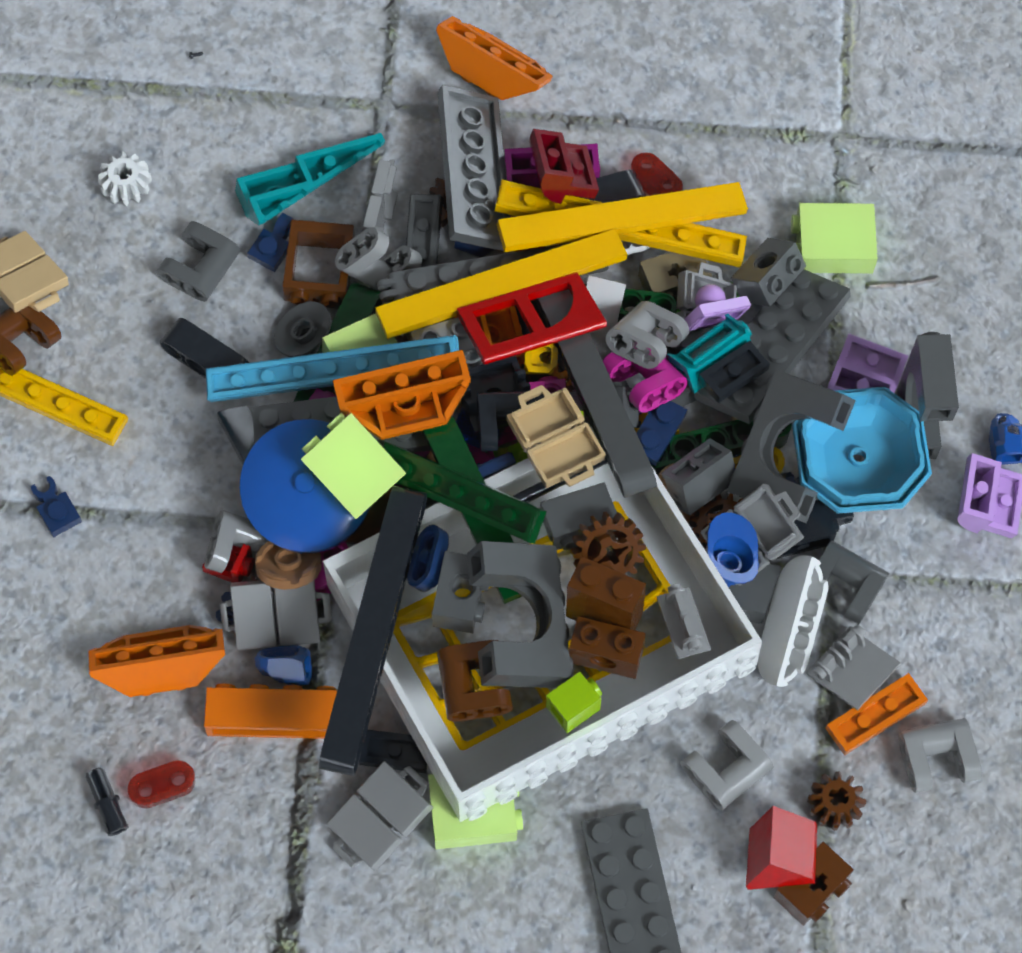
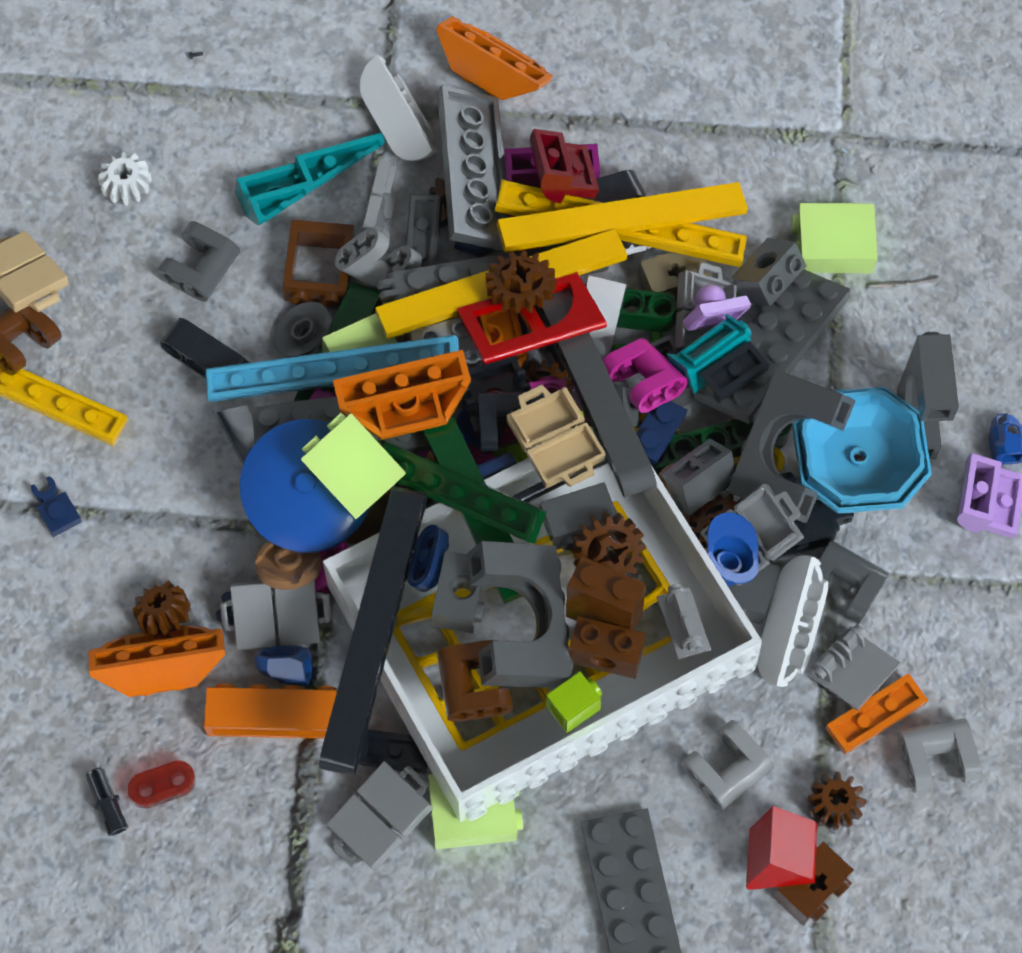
(161, 609): none -> reddish brown gear
(229, 531): light grey connector -> none
(238, 566): red bracket -> none
(272, 247): dark blue plate -> none
(396, 112): none -> white brick
(520, 282): none -> reddish brown gear
(541, 360): yellow rock -> none
(640, 331): light grey connector -> none
(656, 176): clear red plate -> none
(867, 366): lavender brick -> none

